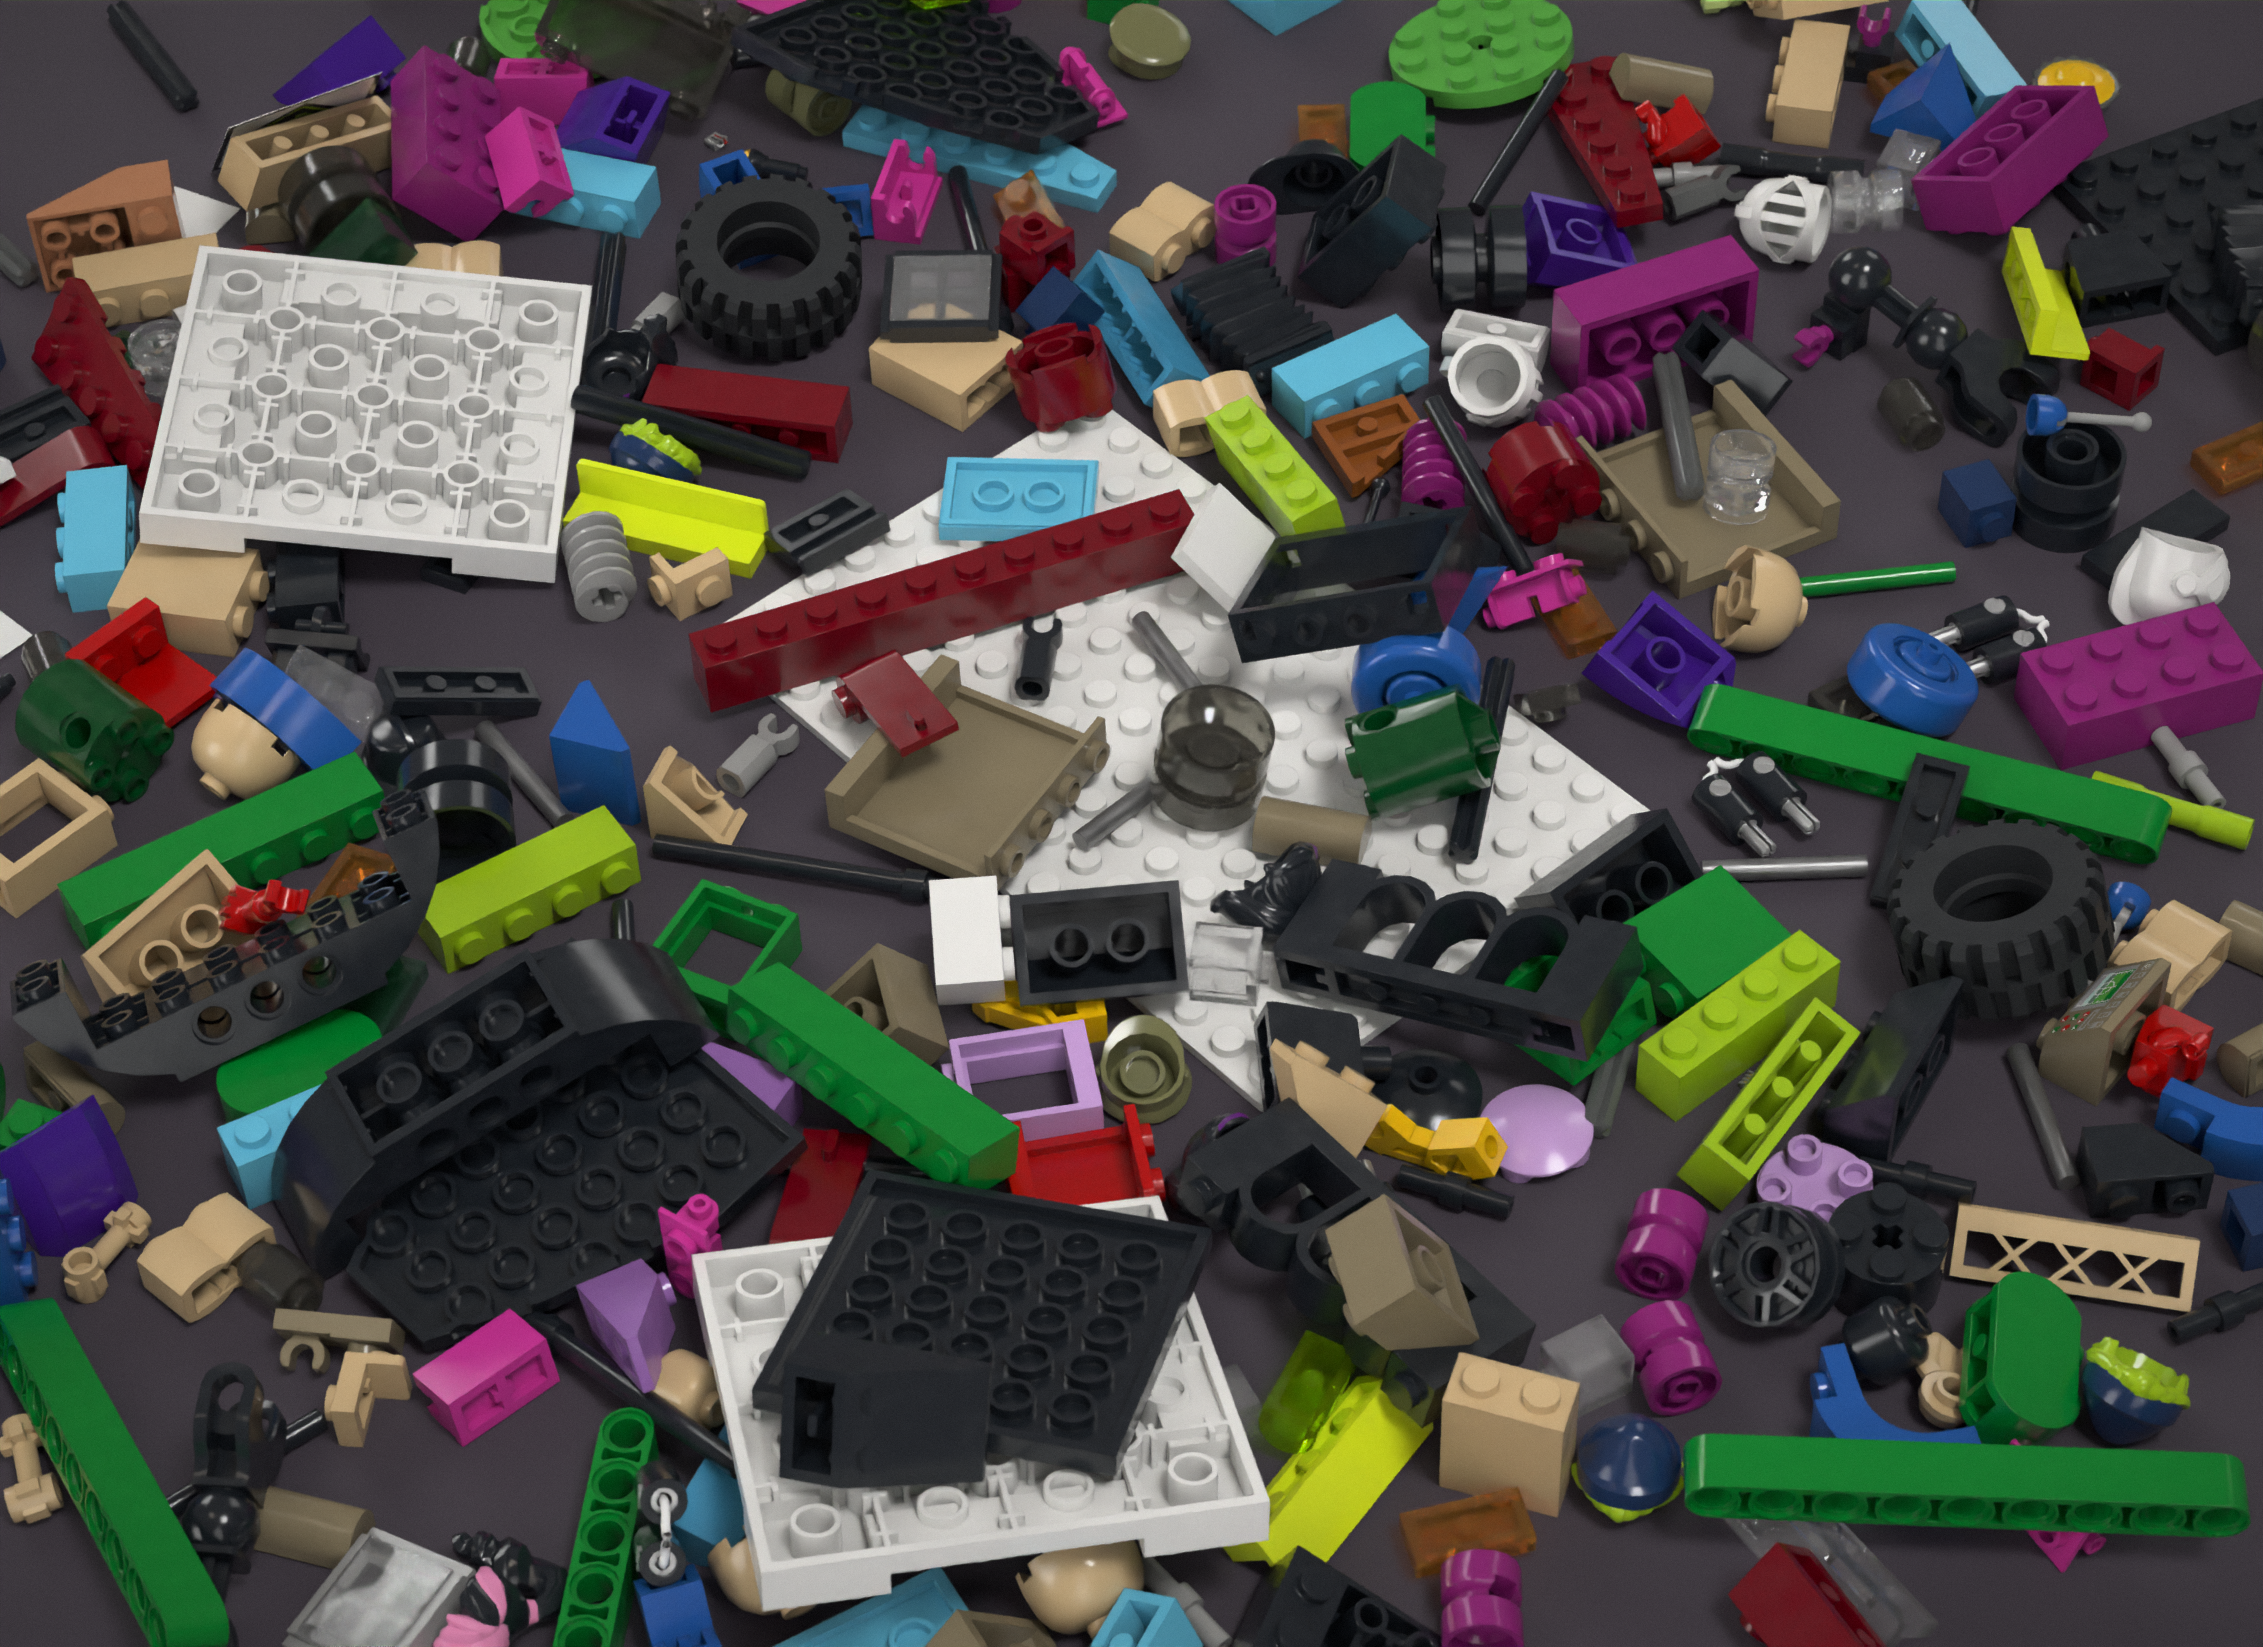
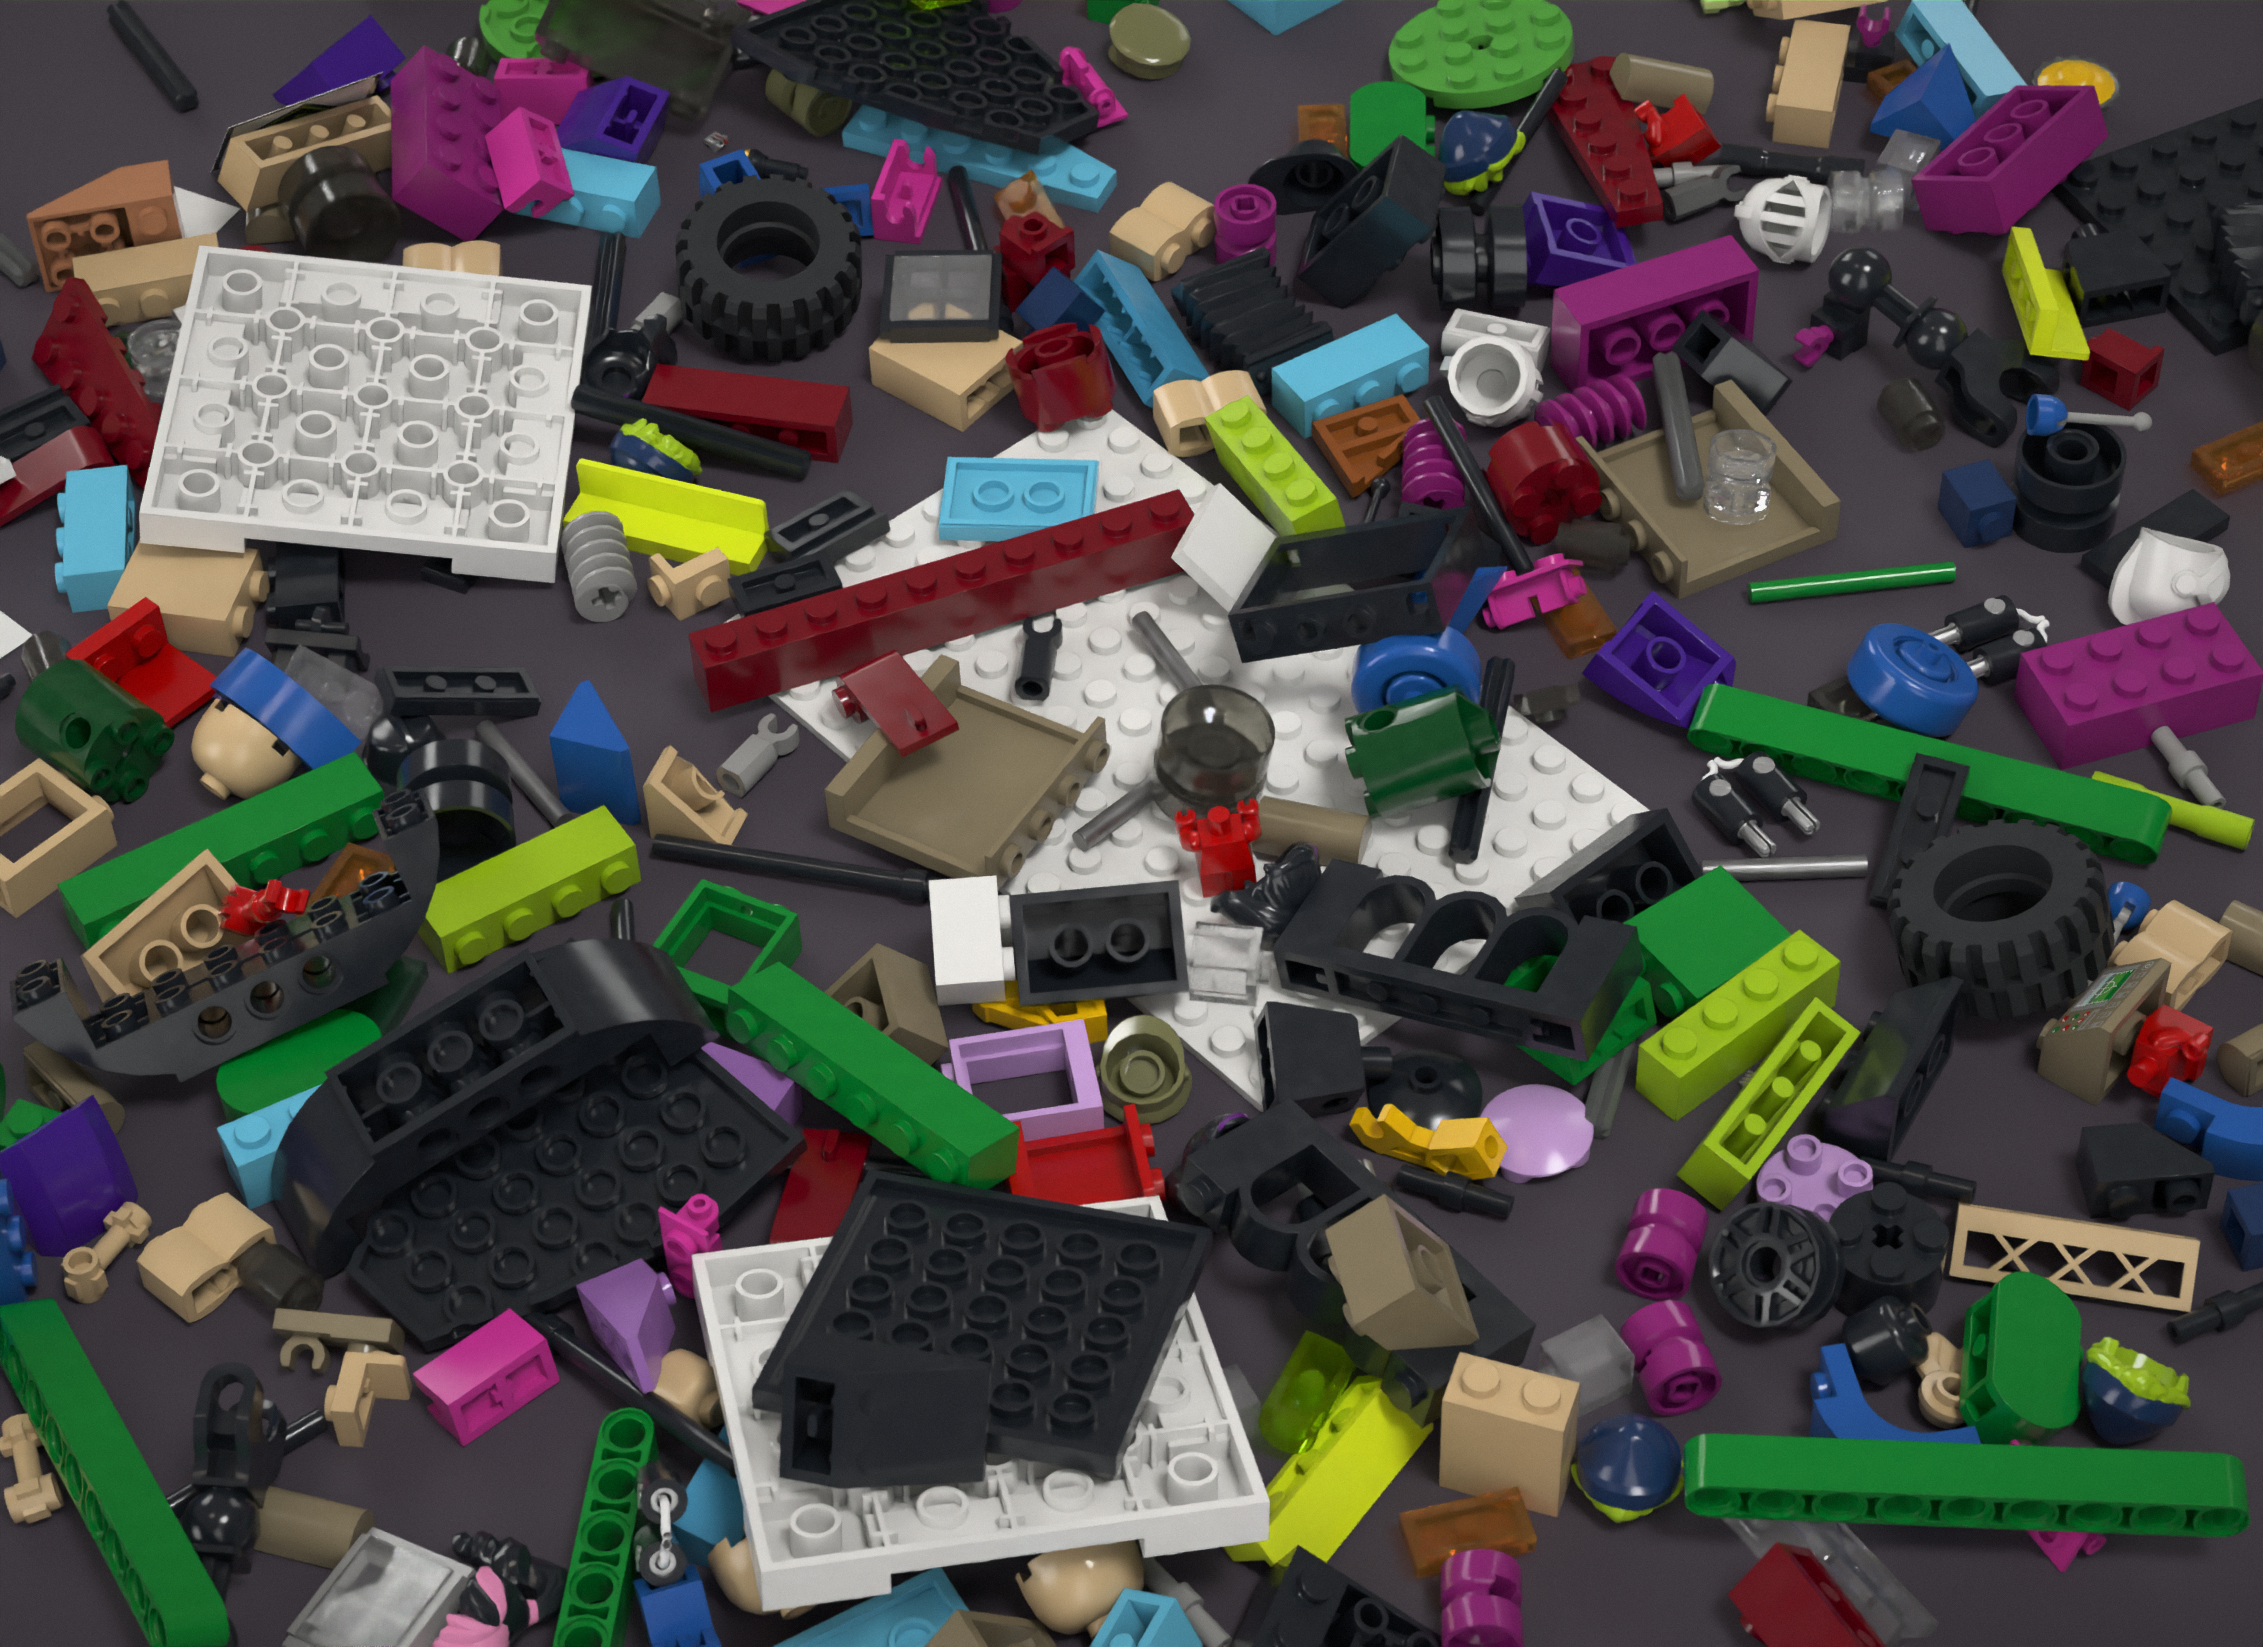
(368, 236): clear green brick -> none
(783, 584): none -> black plate
(1221, 845): none -> red piece
(1333, 1100): tan slope -> none
(1477, 150): none -> dark blue hair
(1759, 603): tan cylinder -> none
(2043, 1116): flat silver bar -> none

